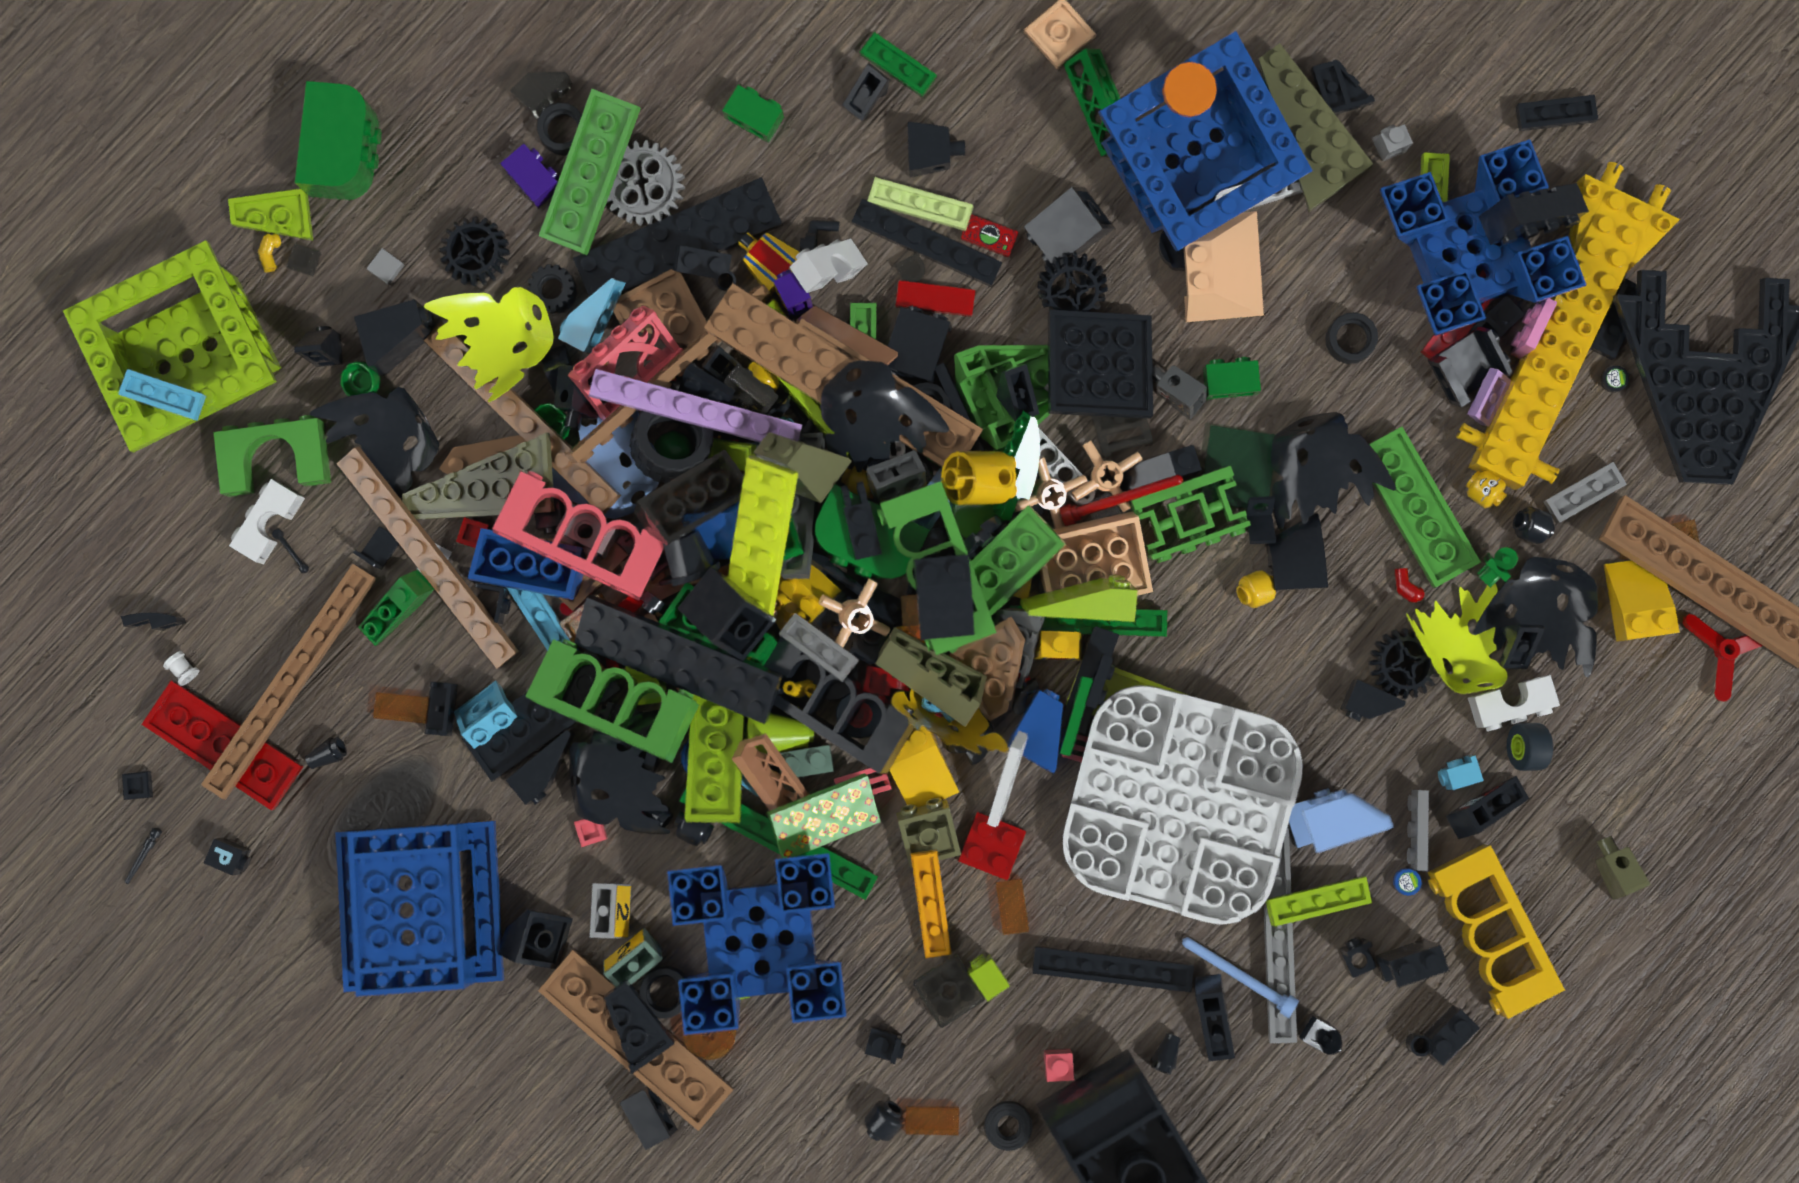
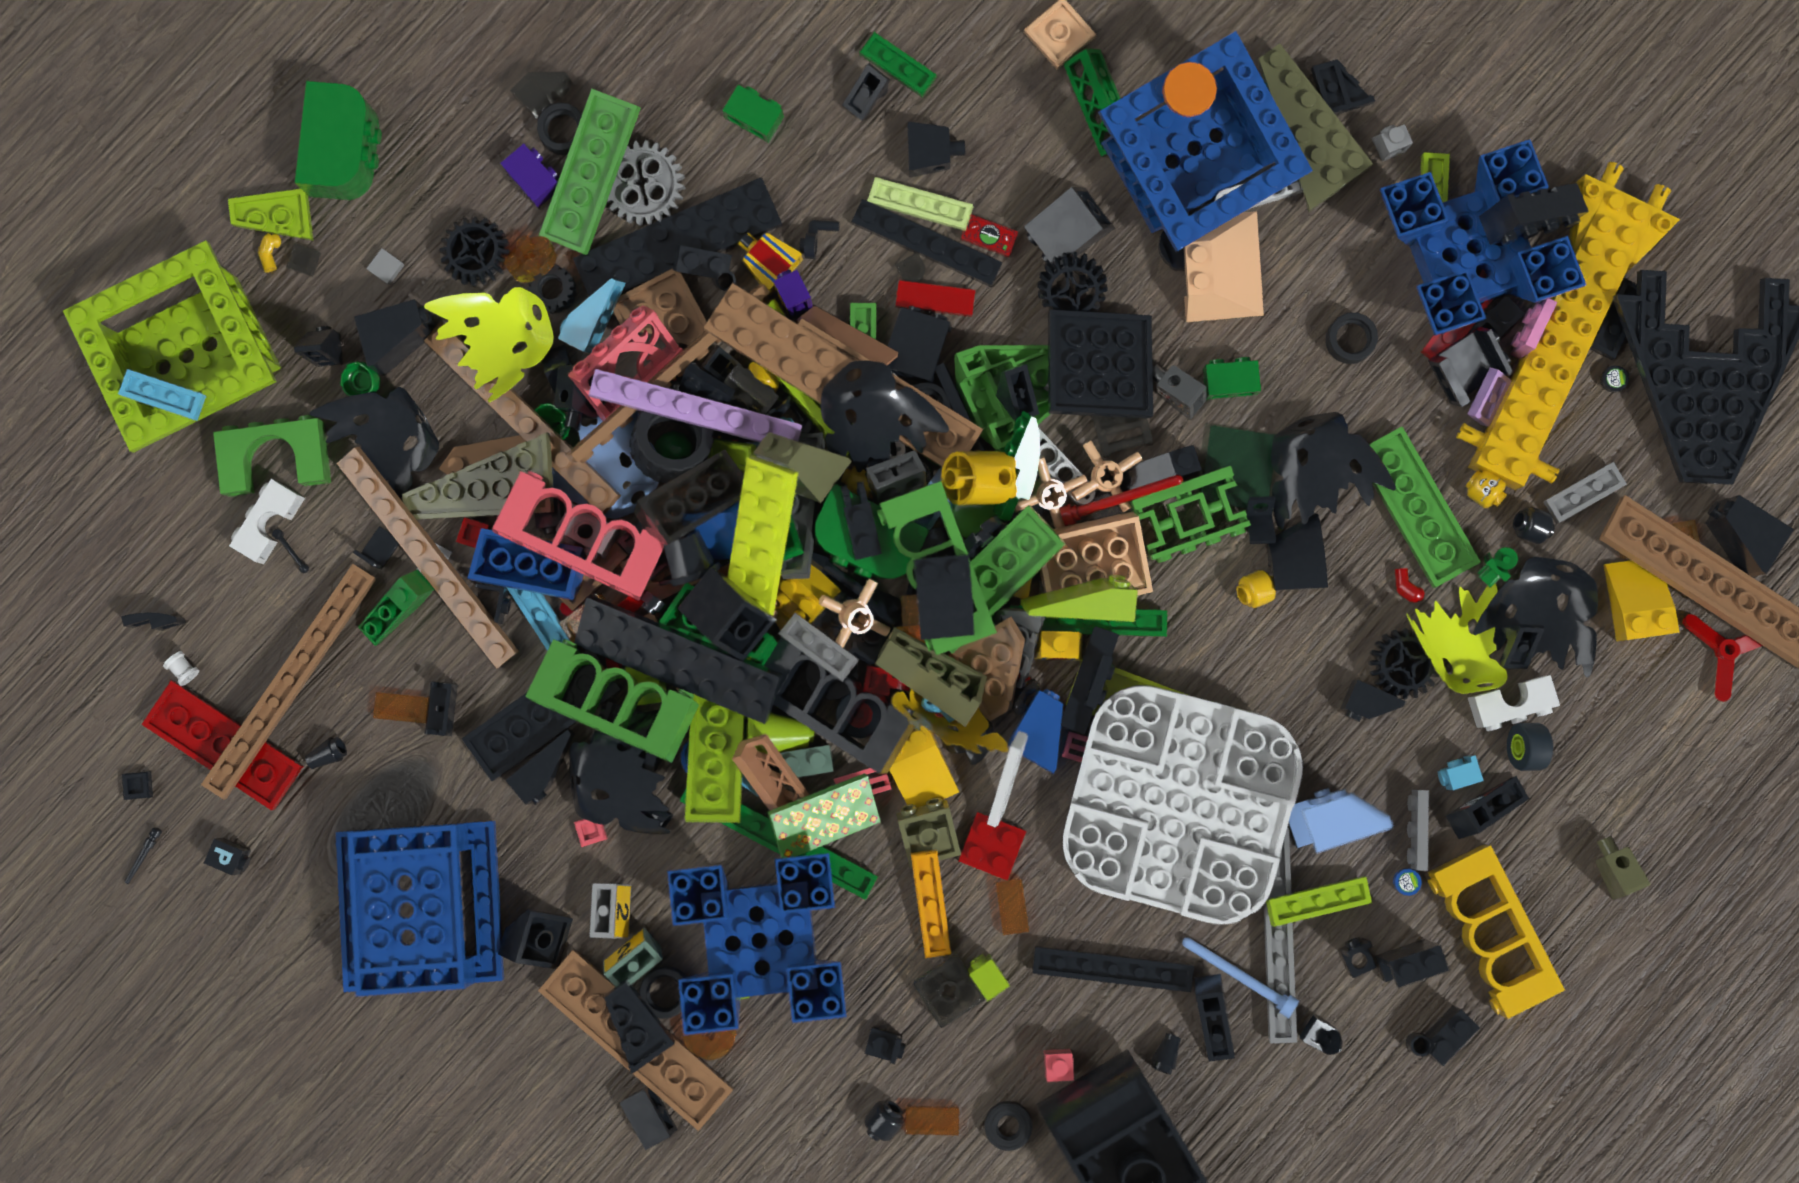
(485, 715): medium azure plate -> none
(530, 258): none -> clear orange plate
(692, 832): black head -> none
(800, 688): yellow arm -> none
(819, 266): white arch -> none
(1075, 716): green tile -> none
(1556, 113): black plate -> none
(1747, 534): none -> black slope

